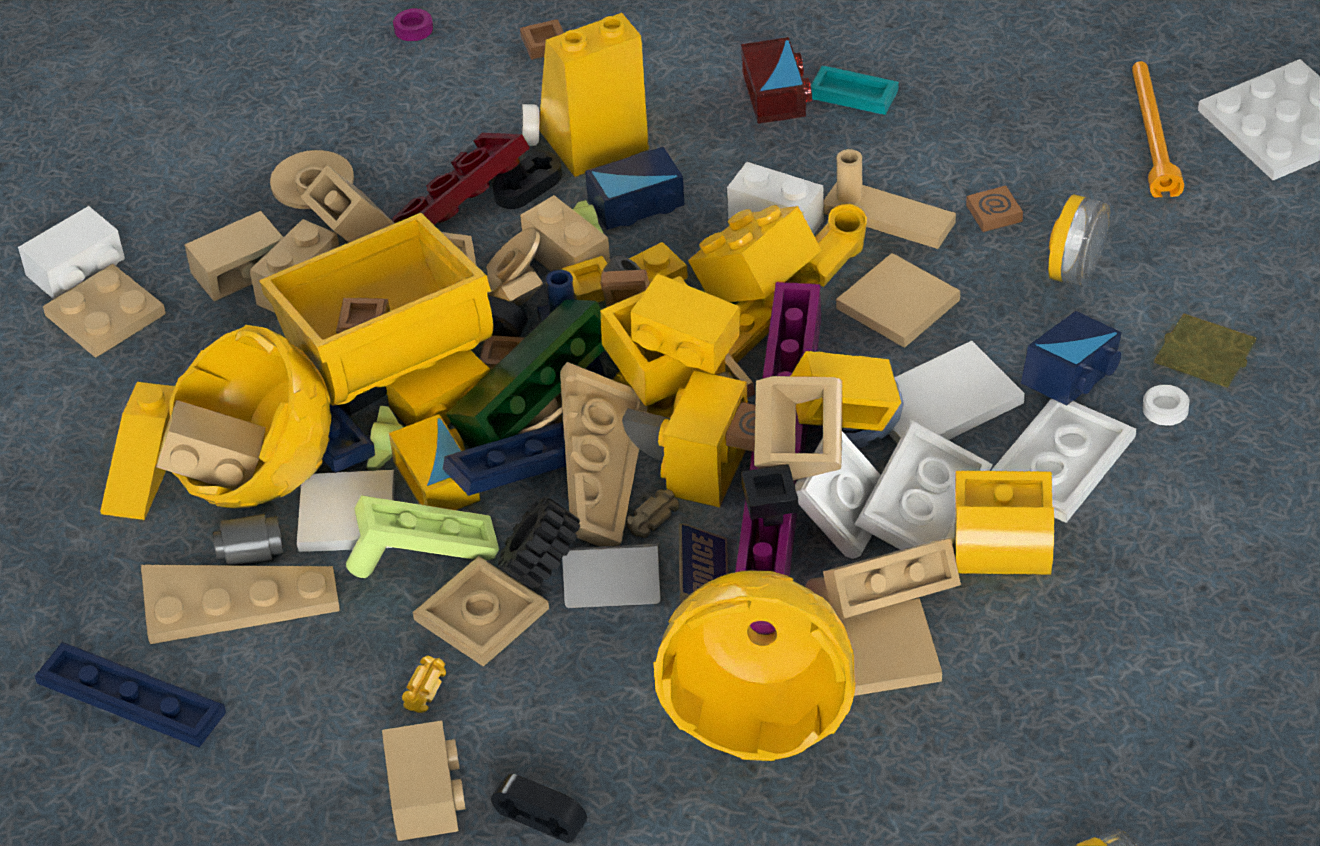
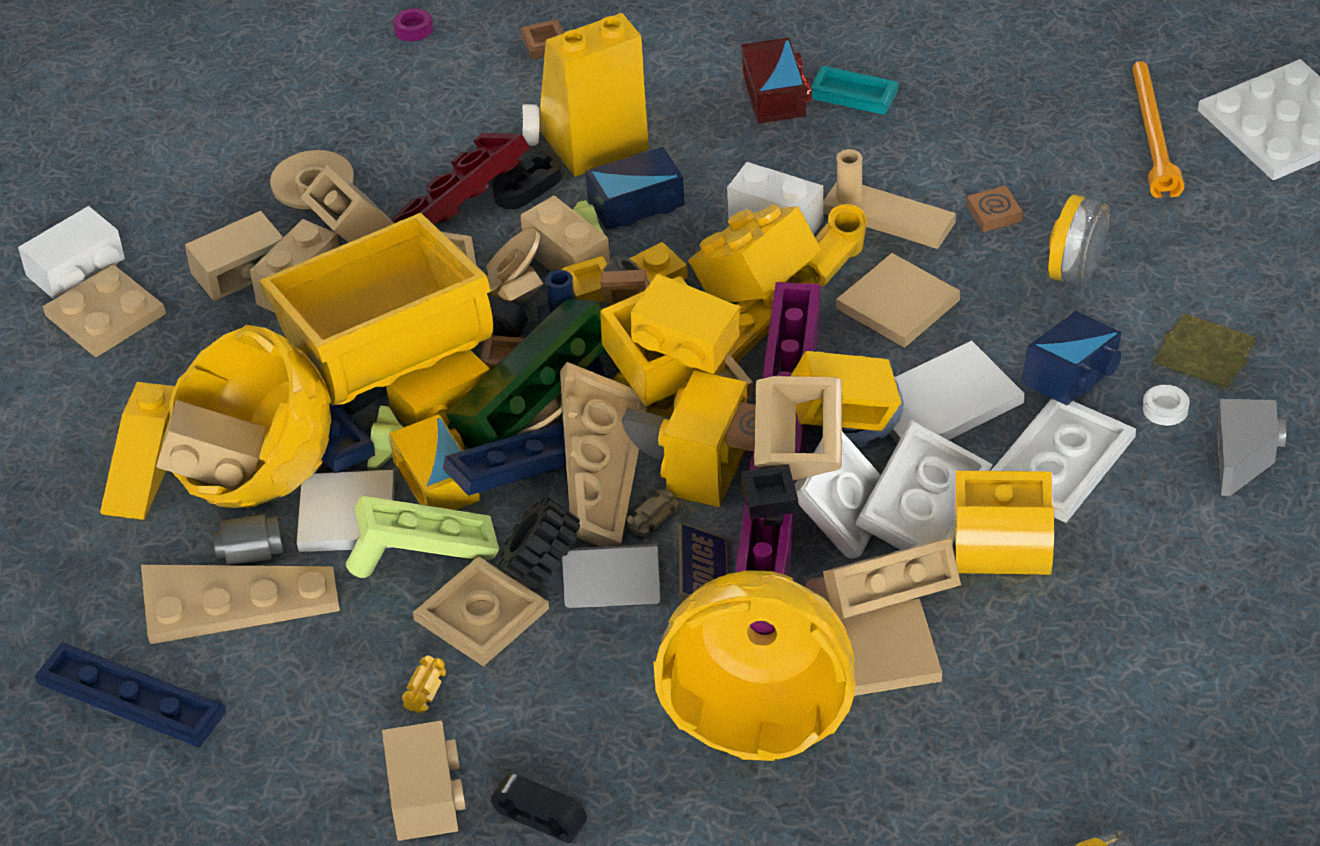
(359, 310): medium nougat tile -> none
(1246, 440): none -> light grey slope

